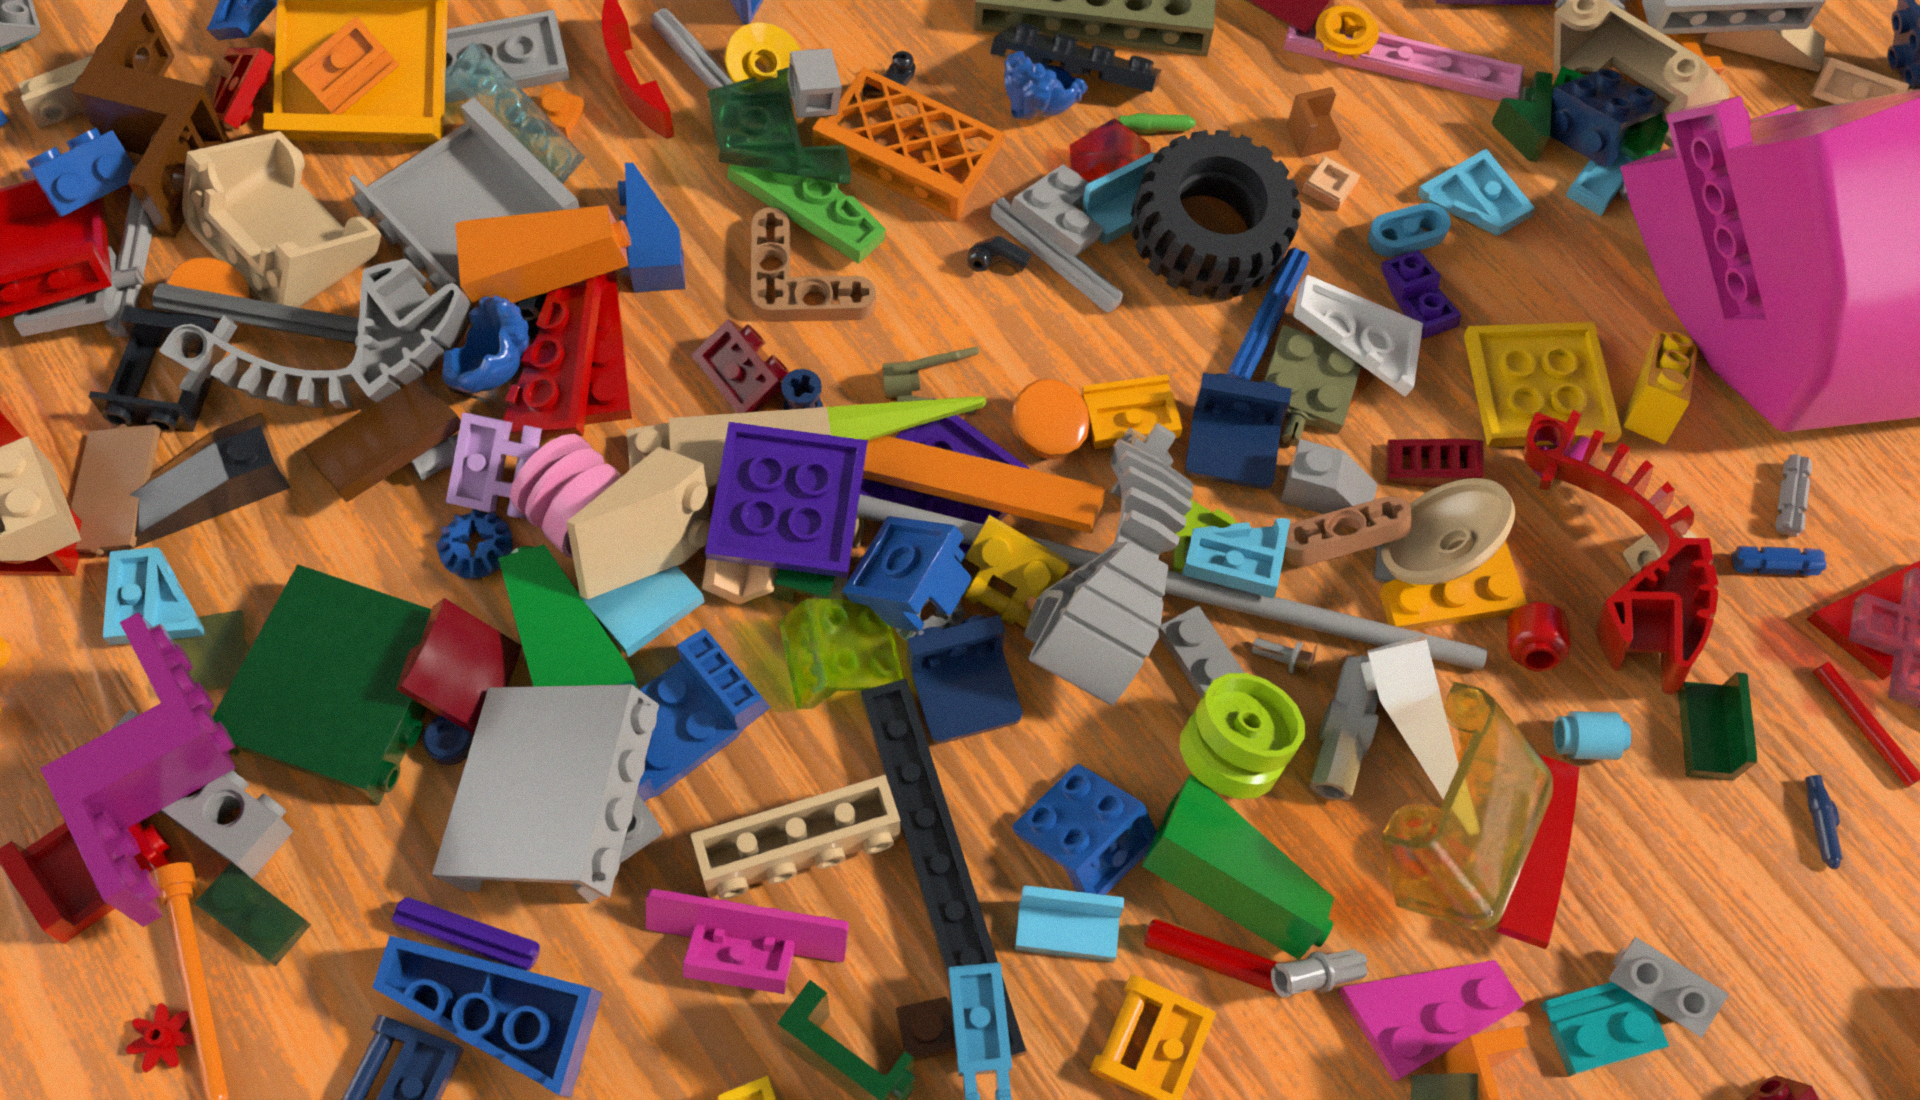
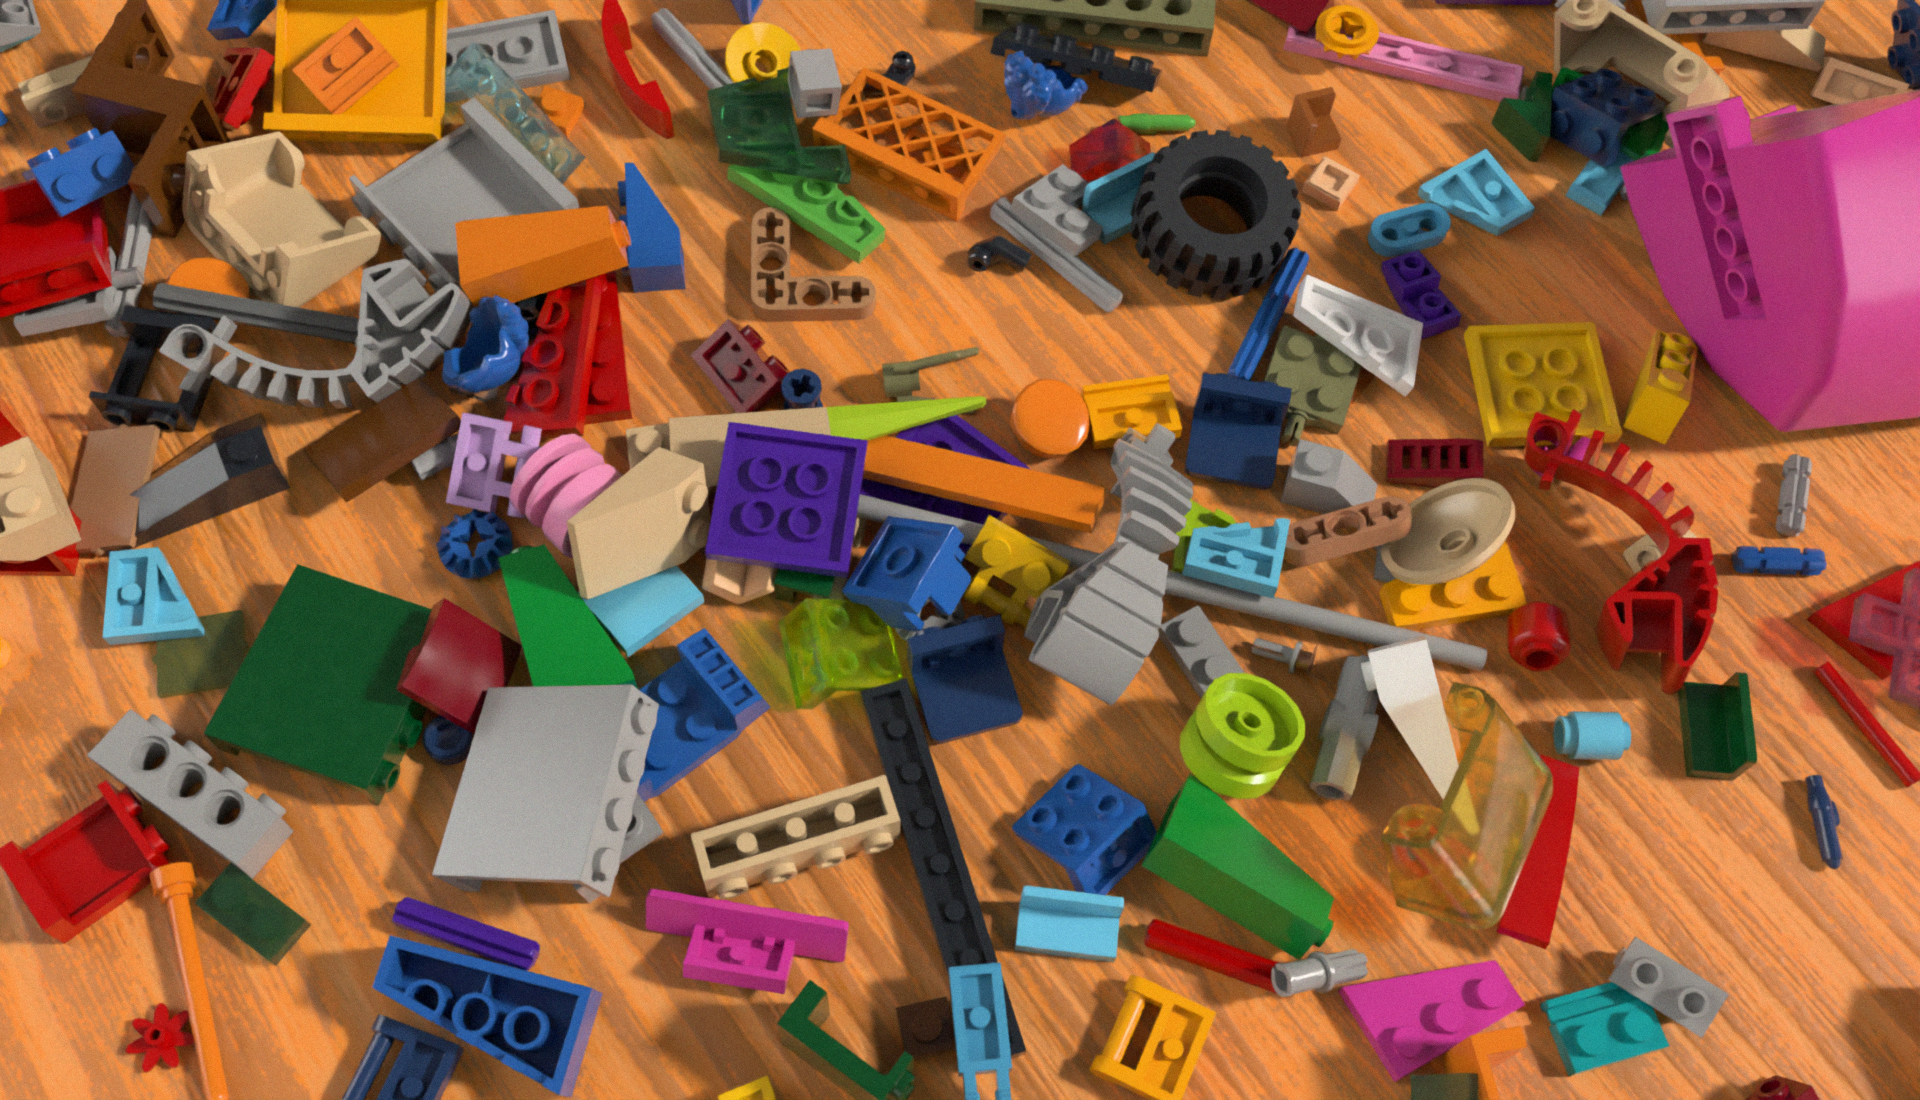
(139, 772): magenta bracket -> none

